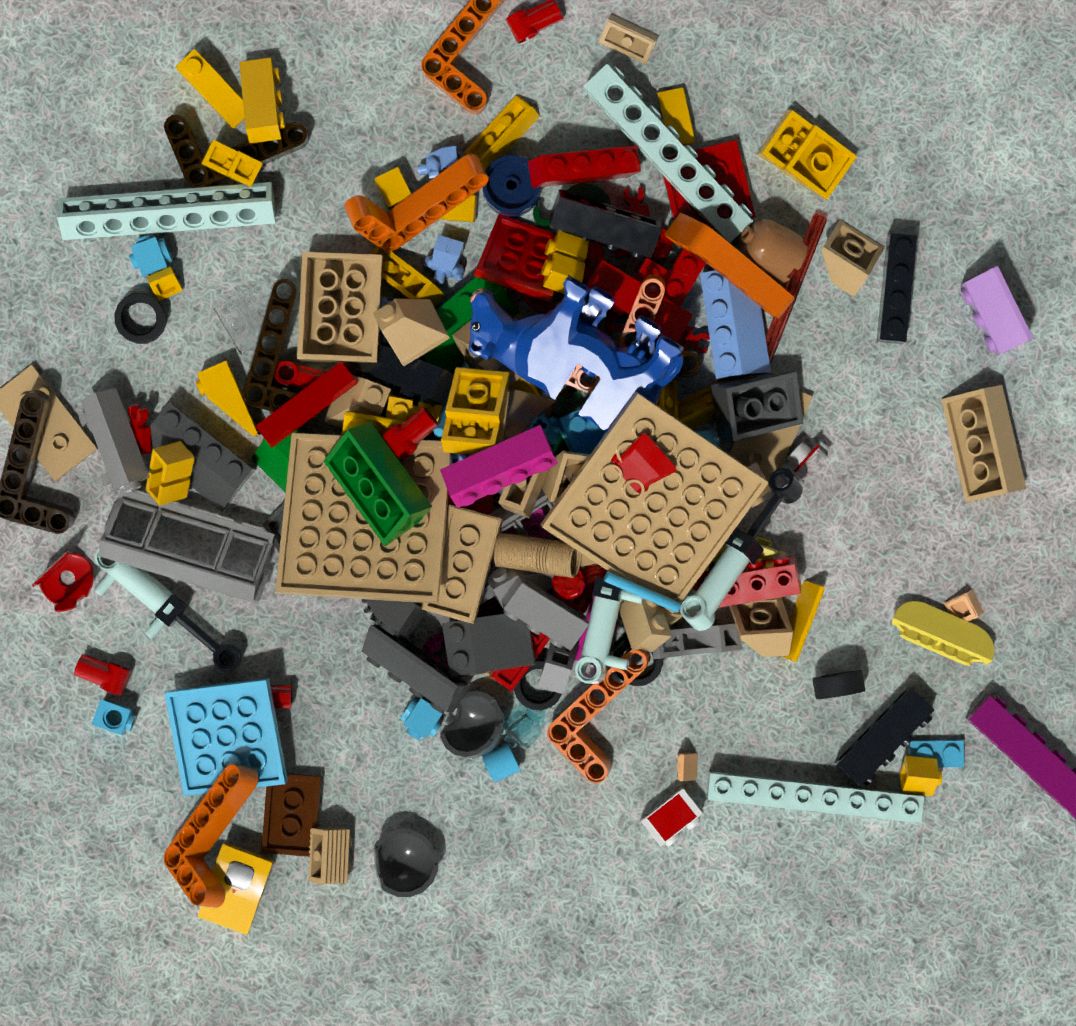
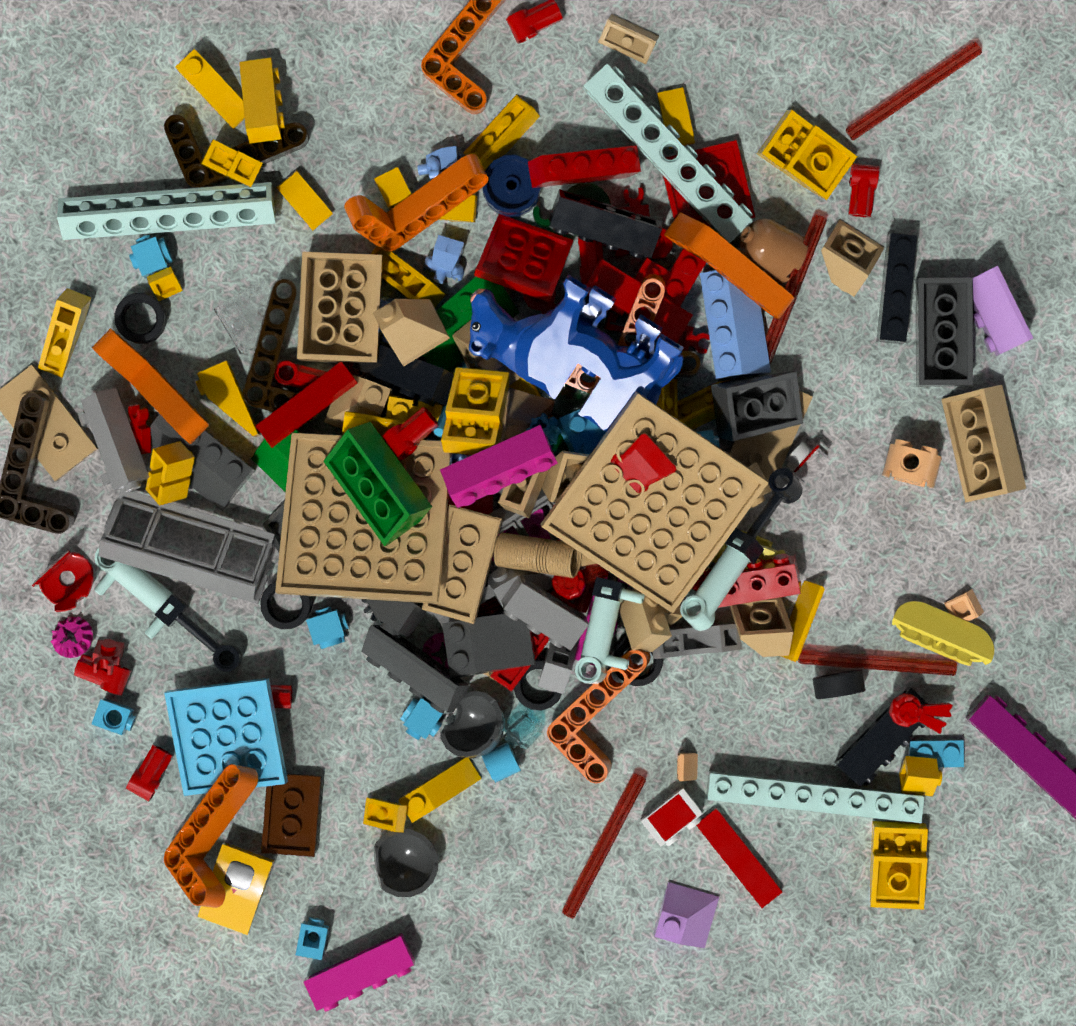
(64, 331): none -> yellow slope
(83, 636): none -> dark pink gear
(107, 654): none -> red plate
(148, 776): none -> red piece
(151, 385): none -> orange beam
(266, 610): none -> black tyre
(304, 200): none -> yellow slope
(310, 948): none -> medium azure brick
(327, 627): none -> medium azure brick
(329, 855): tan brick -> none
(359, 972): none -> dark pink brick
(385, 815): none -> yellow plate
(439, 789): none -> yellow slope
(563, 259): yellow piece -> none
(603, 845): none -> clear red axle
(642, 592): medium azure bar -> none
(685, 916): none -> lavender slope
(739, 858): none -> red tile
(862, 184): none -> red piece
(878, 662): none -> clear red axle
(898, 865): none -> yellow slope
(907, 710): none -> red piece
(913, 90): none -> clear red axle
(926, 471): none -> light nougat brick
(944, 332): none -> dark grey slope

